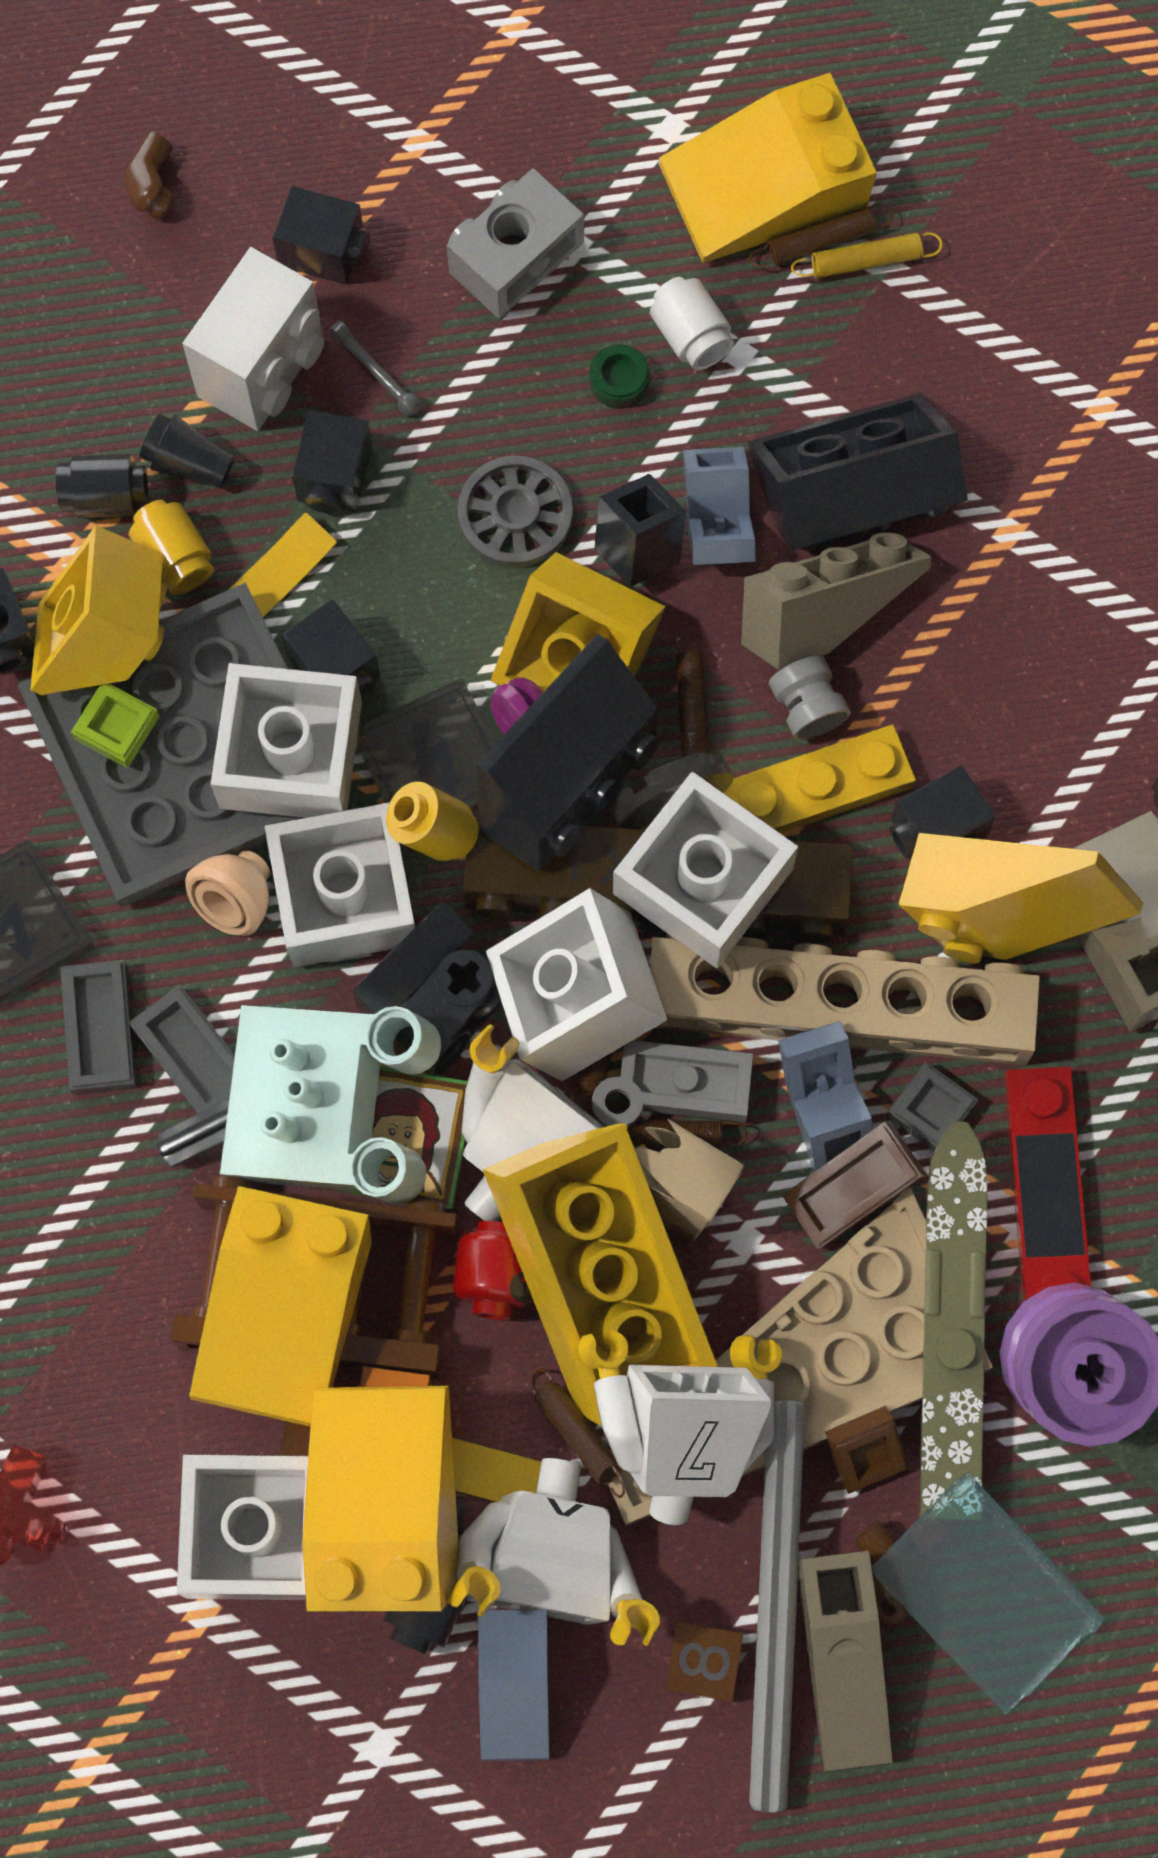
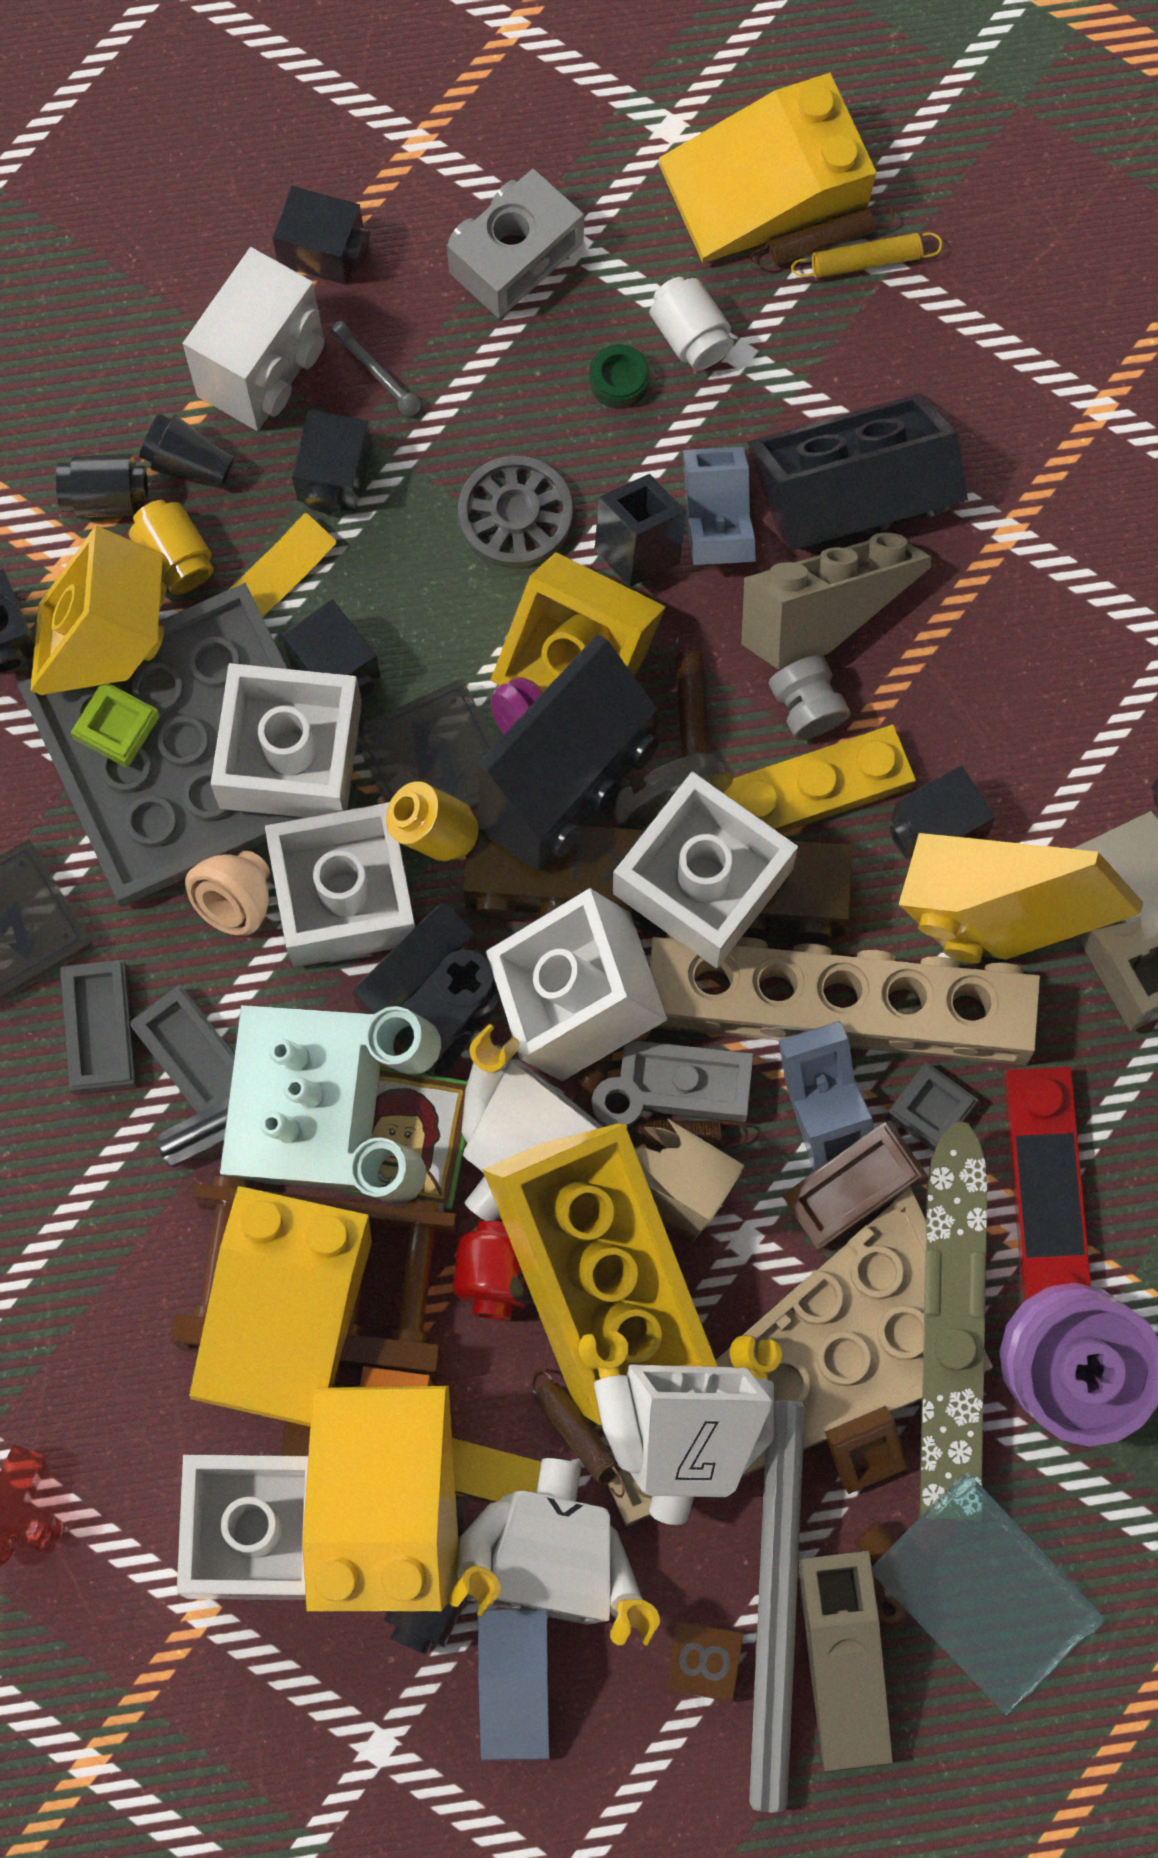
(143, 177): reddish brown arm -> none

